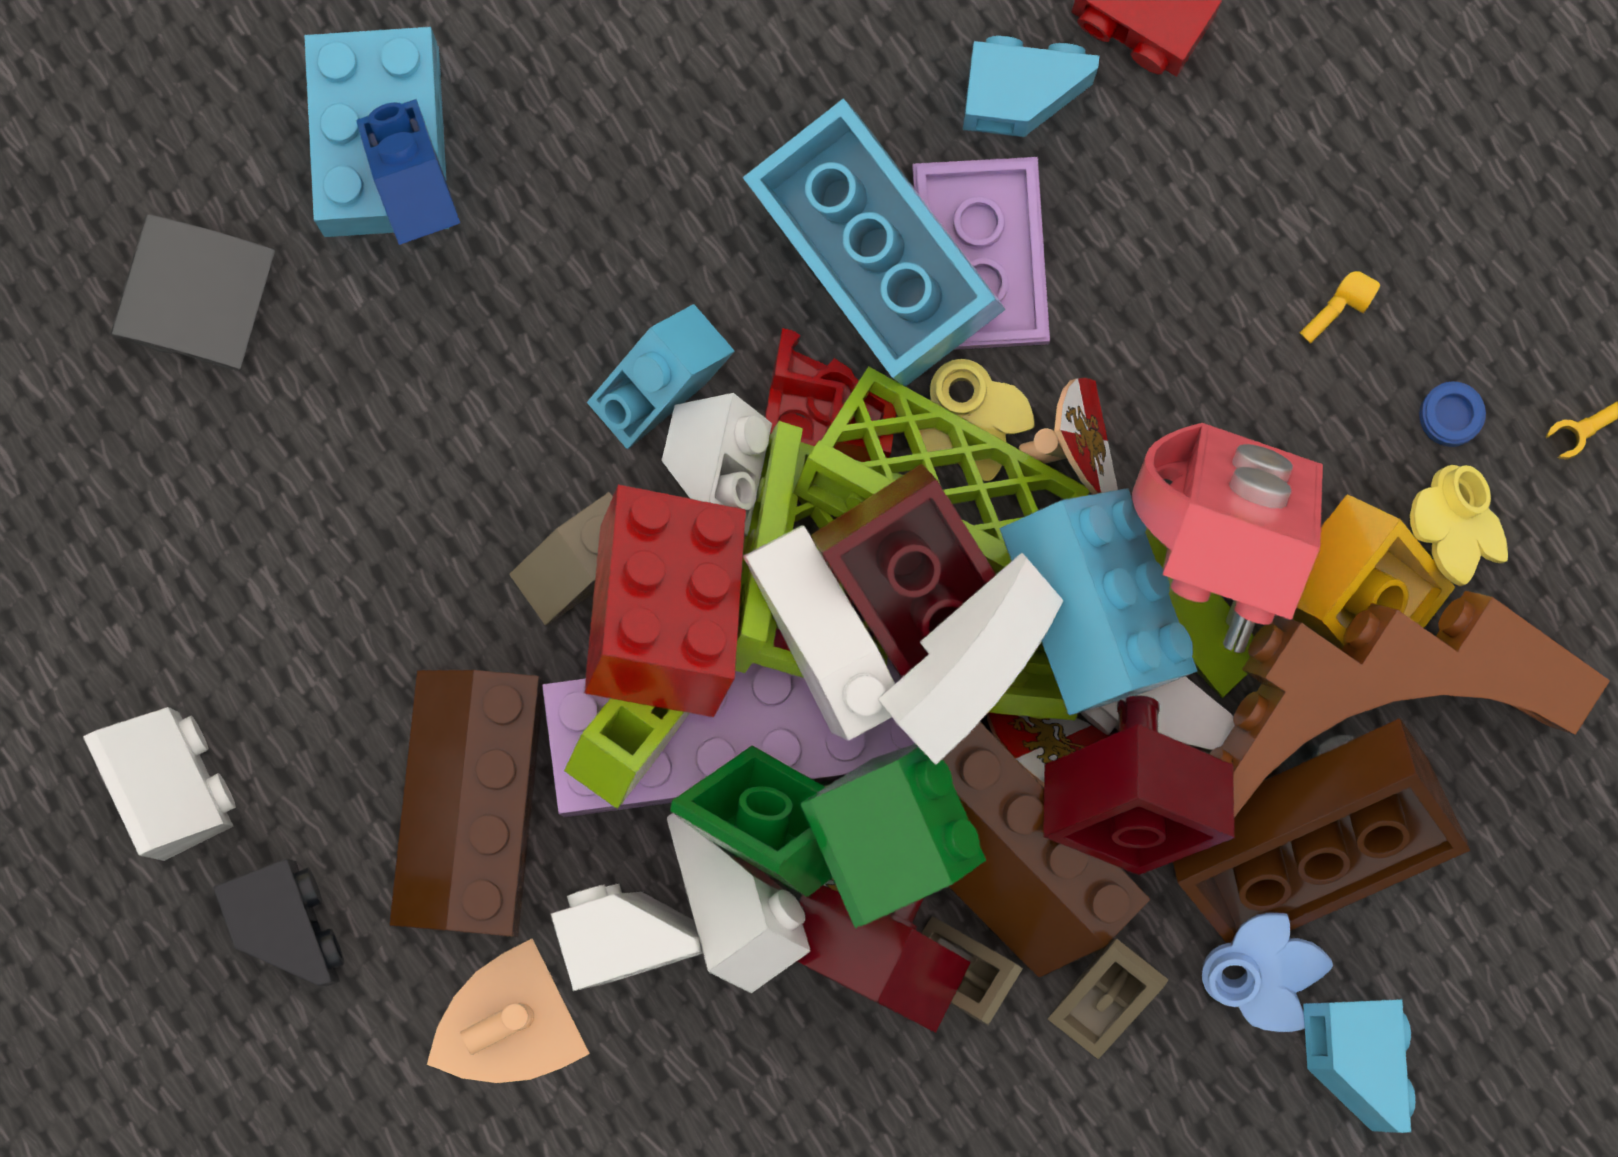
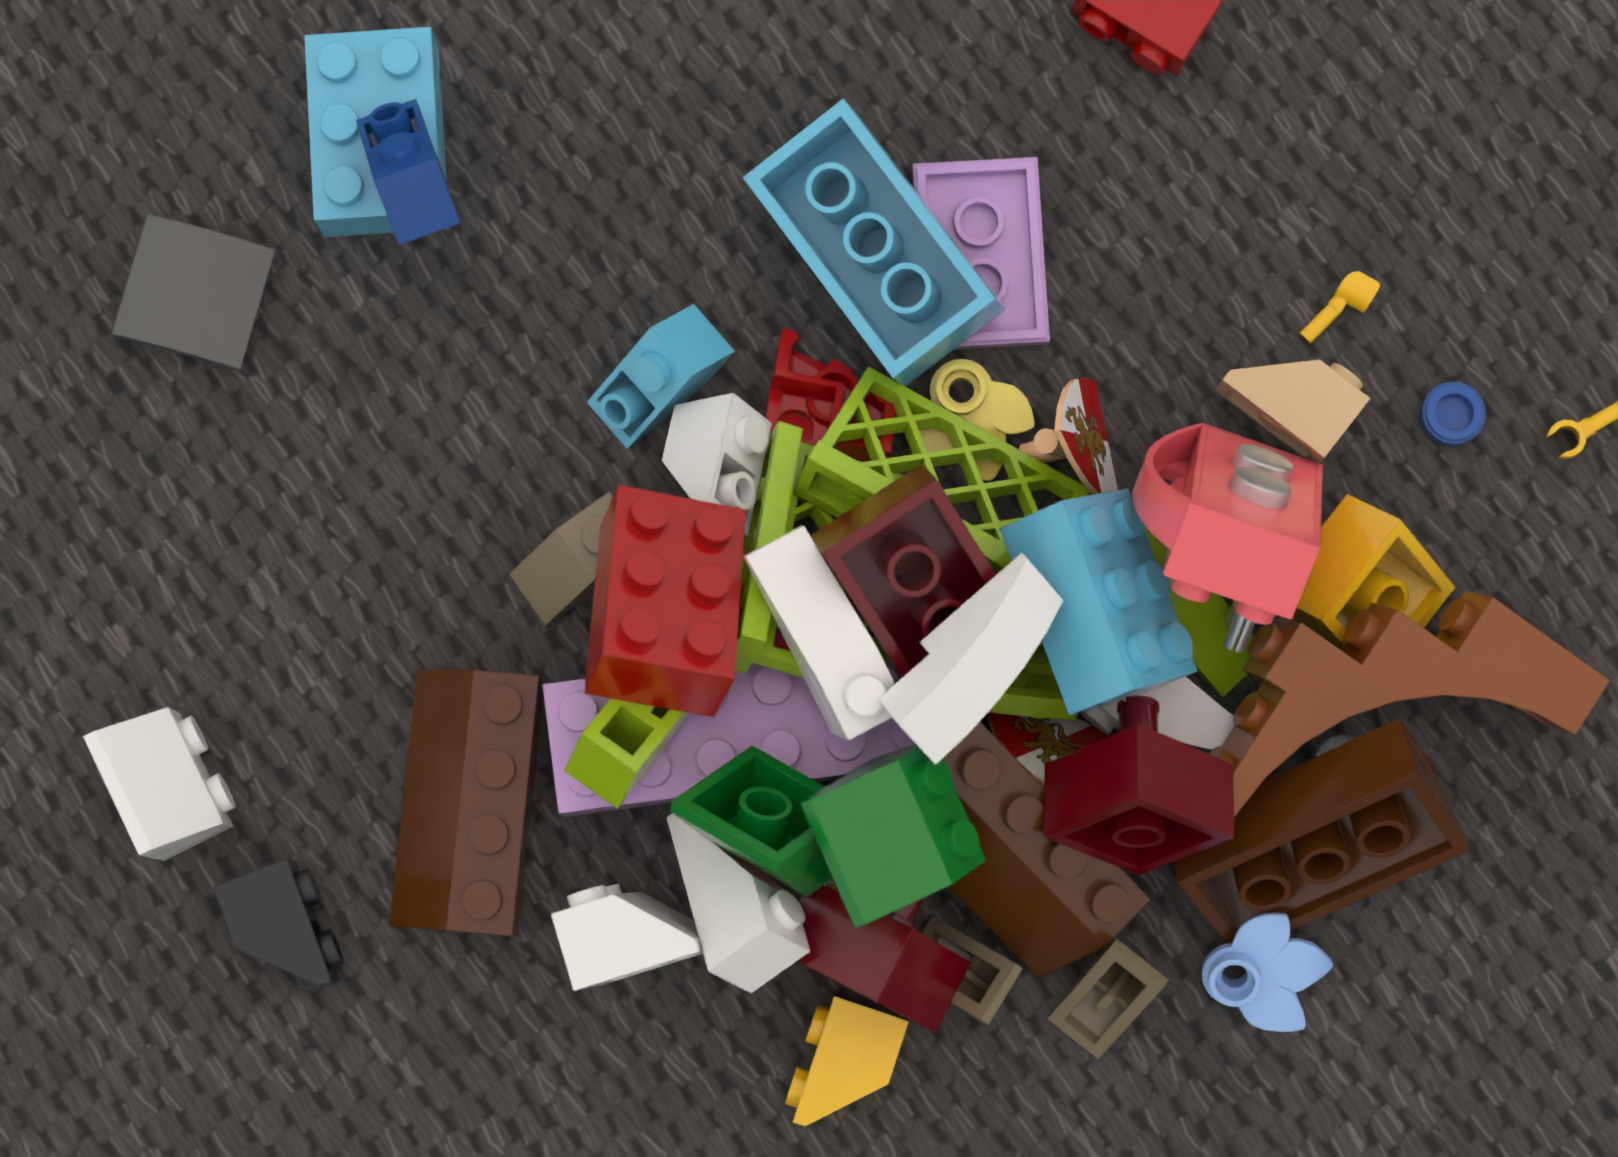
(507, 1023): light nougat shield -> none
(851, 1058): none -> yellow slope
(1021, 86): medium azure slope -> none
(1298, 402): none -> tan slope
(1362, 1059): medium azure slope -> none
(1458, 522): light yellow plate -> none

